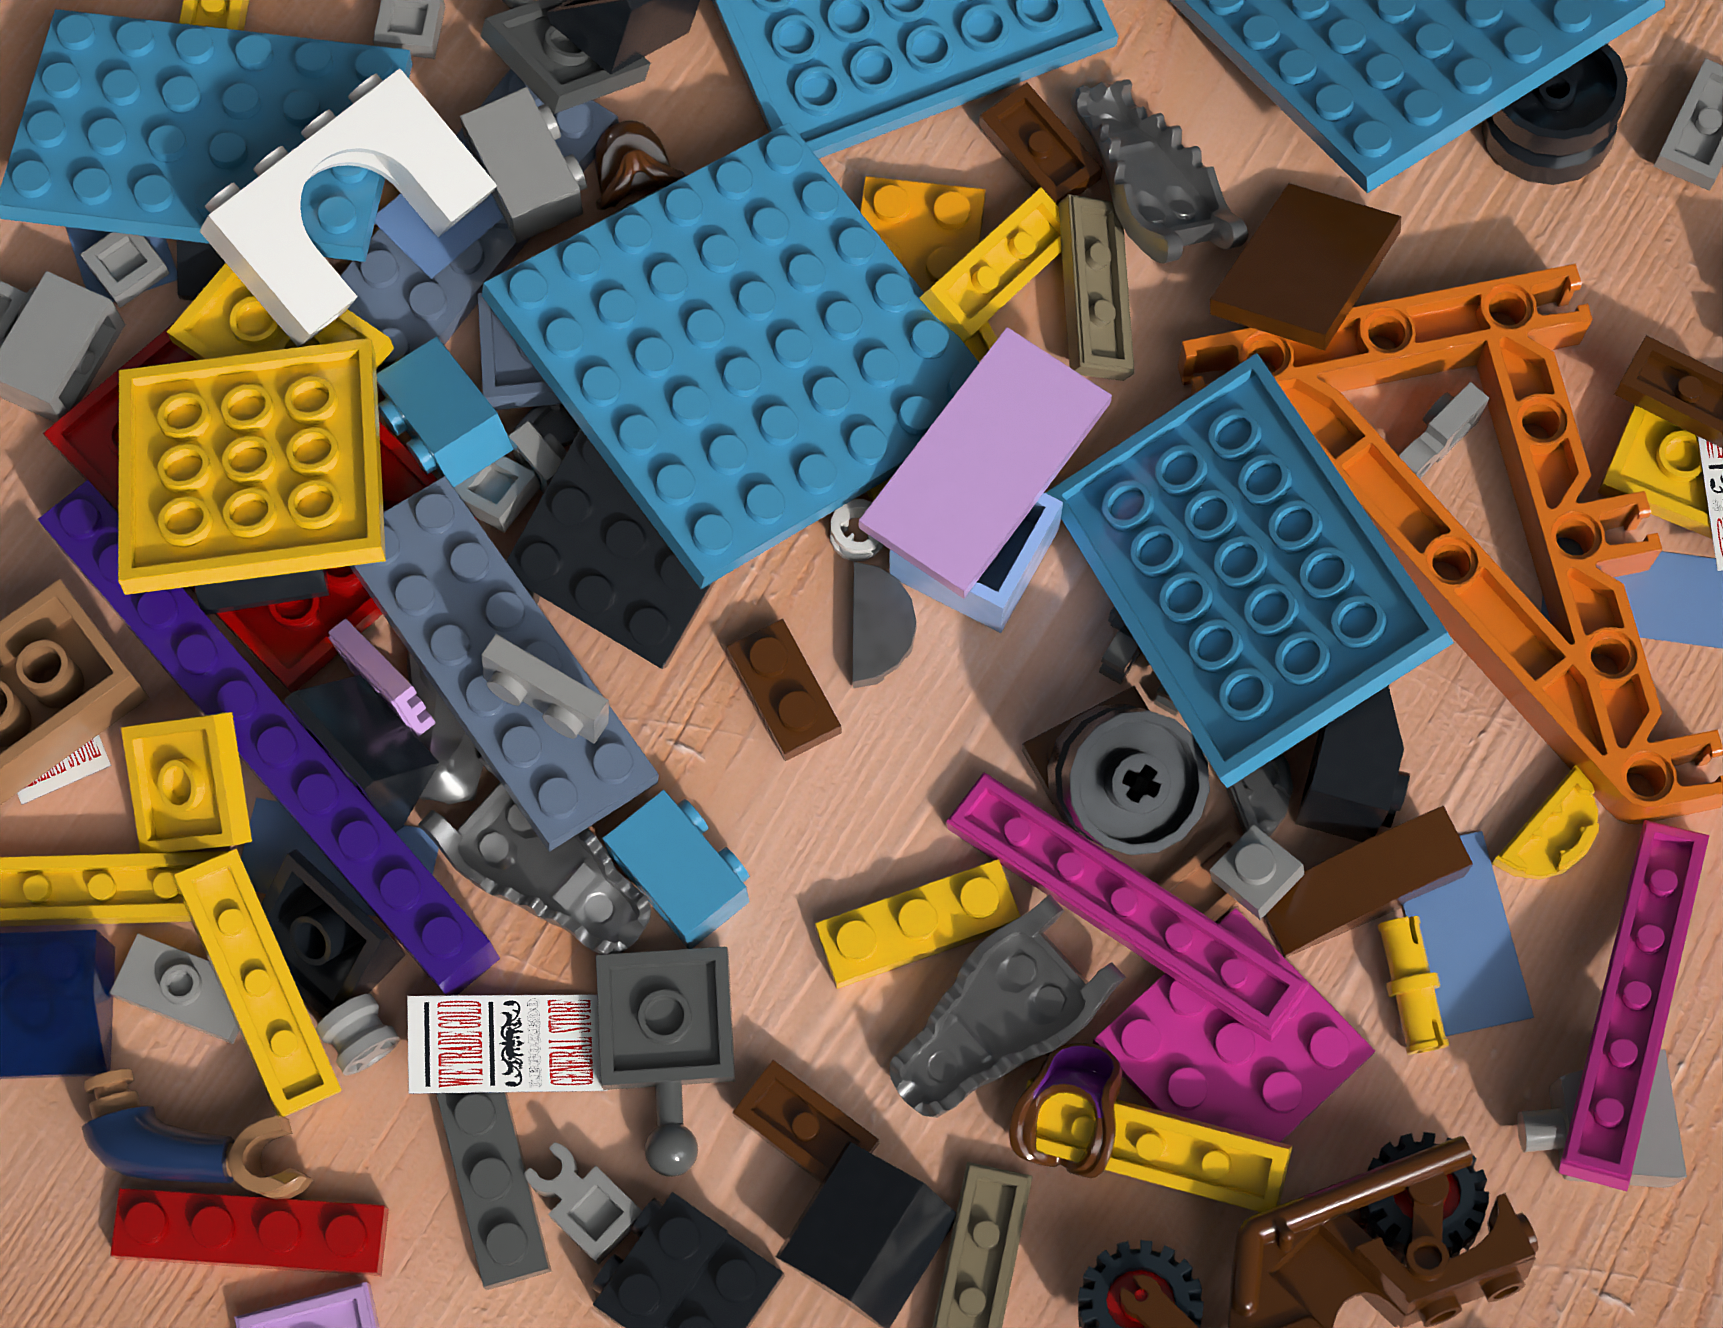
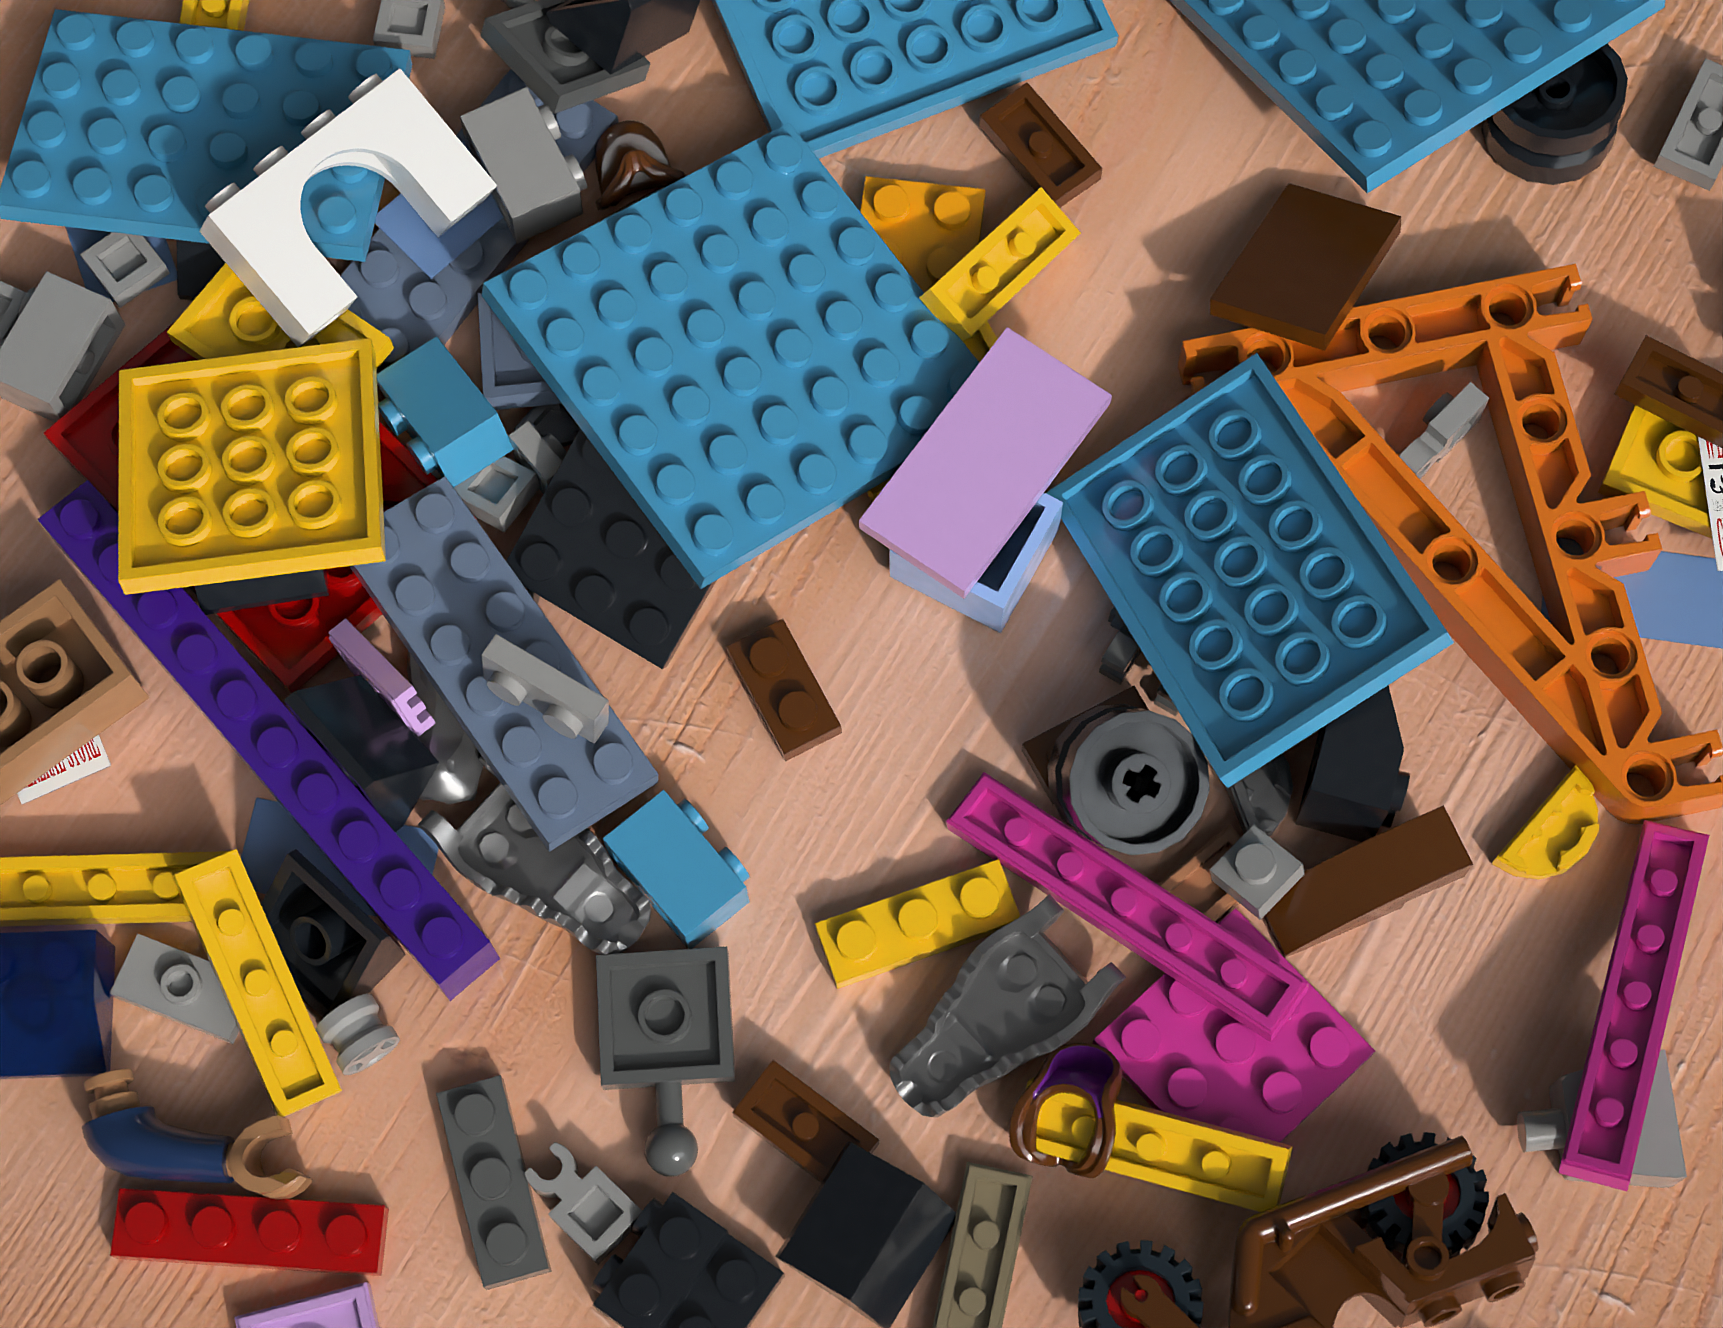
(186, 784): yellow plate -> none
(503, 1043): white sticker -> none
(845, 545): white bush -> none
(881, 624): flat silver tile -> none
(1095, 288): dark tan tile -> none
(1154, 181): flat silver animal -> none
(1413, 985): yellow pin -> none
(1472, 948): medium blue sticker -> none

